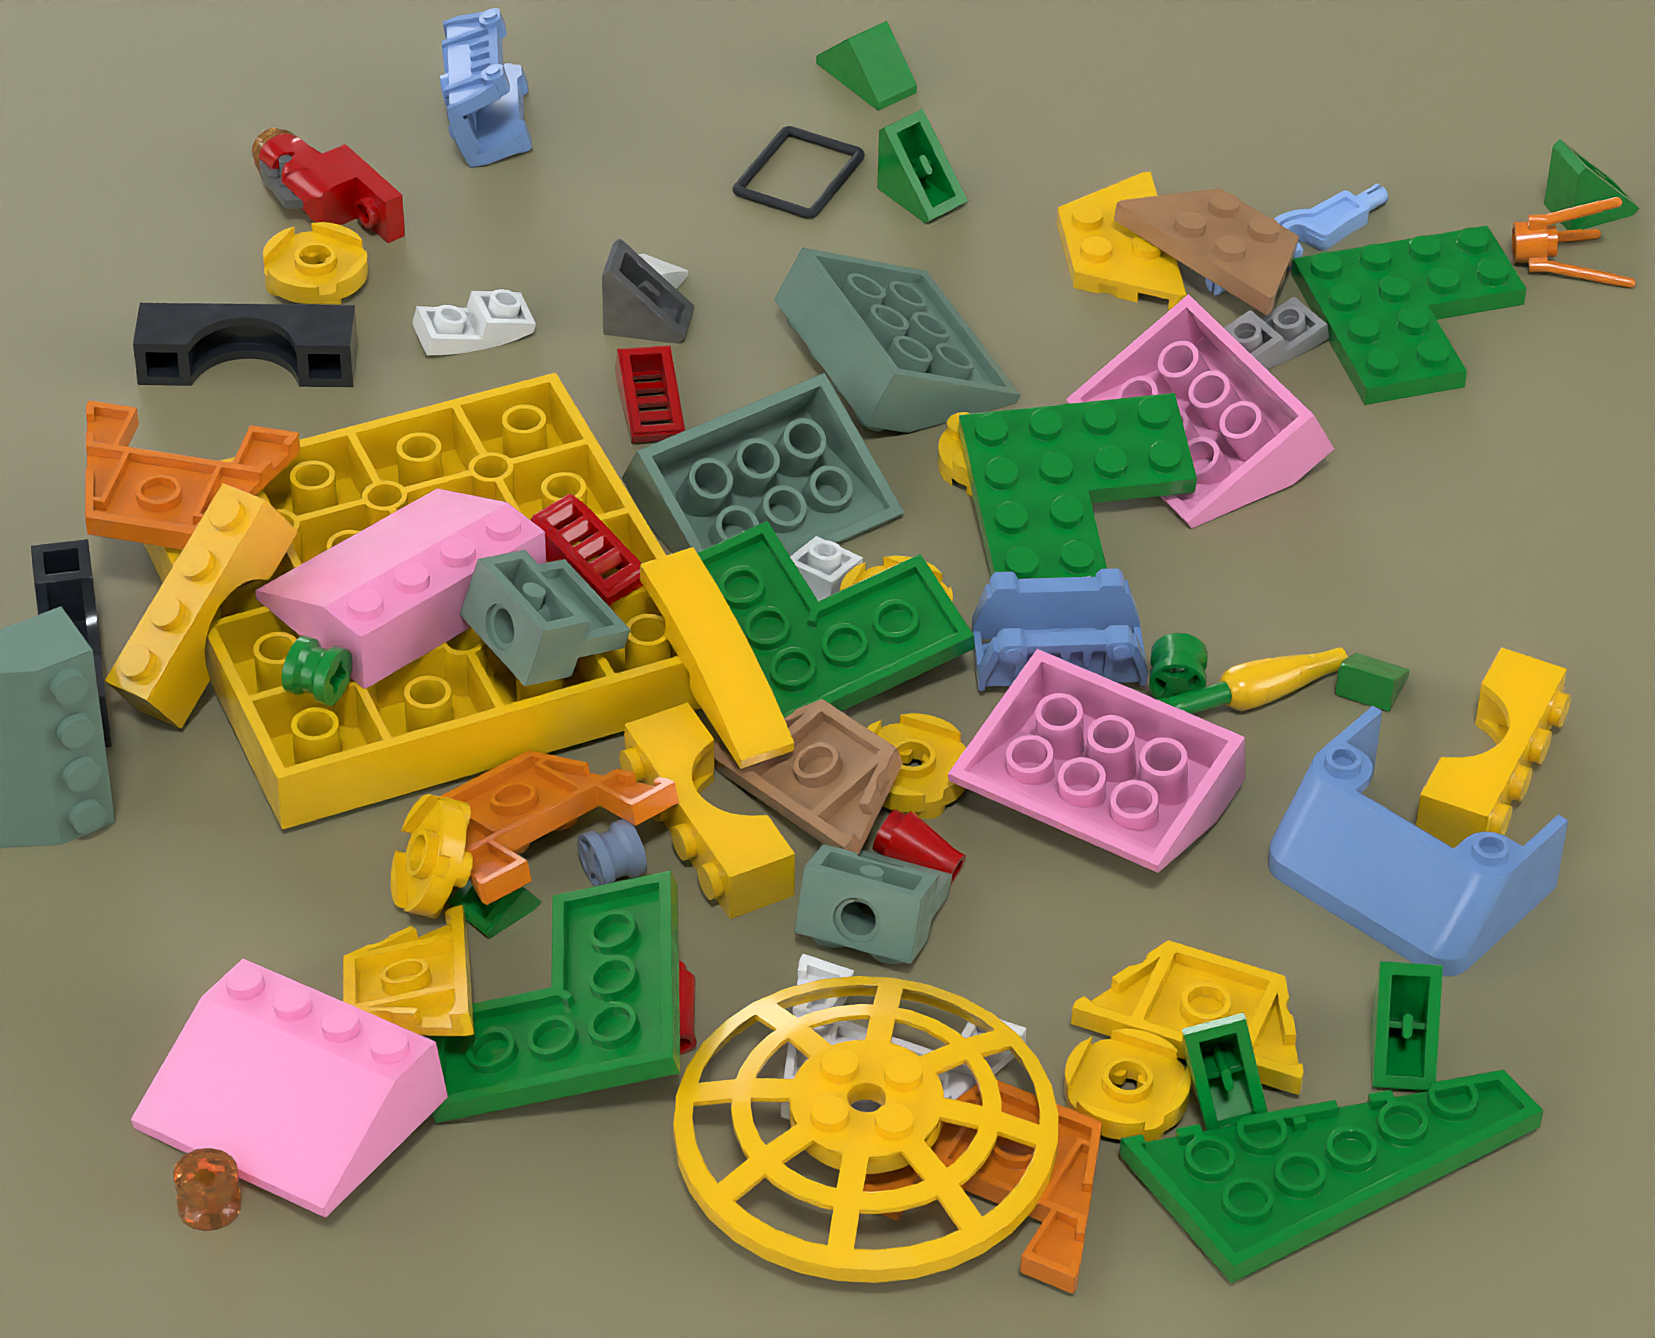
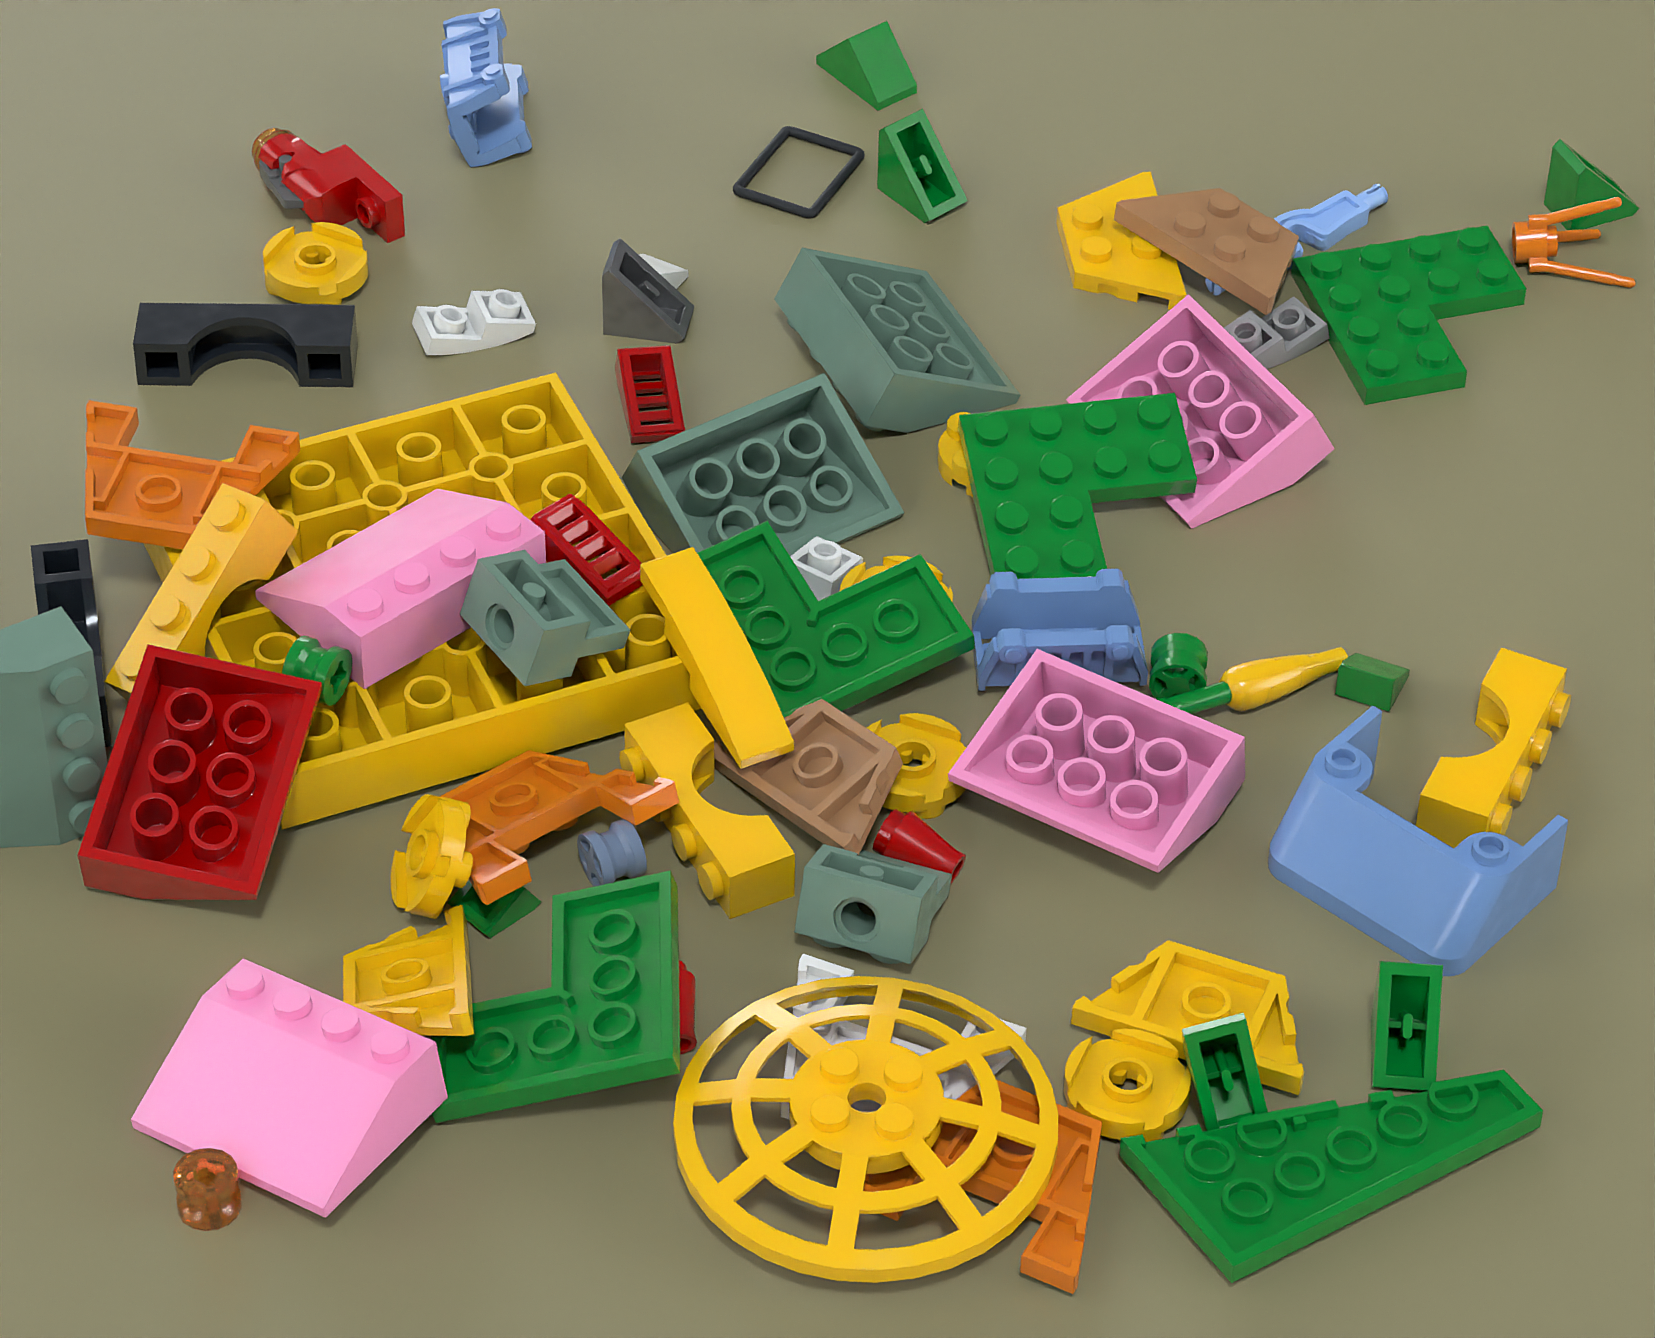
(197, 779): none -> red slope

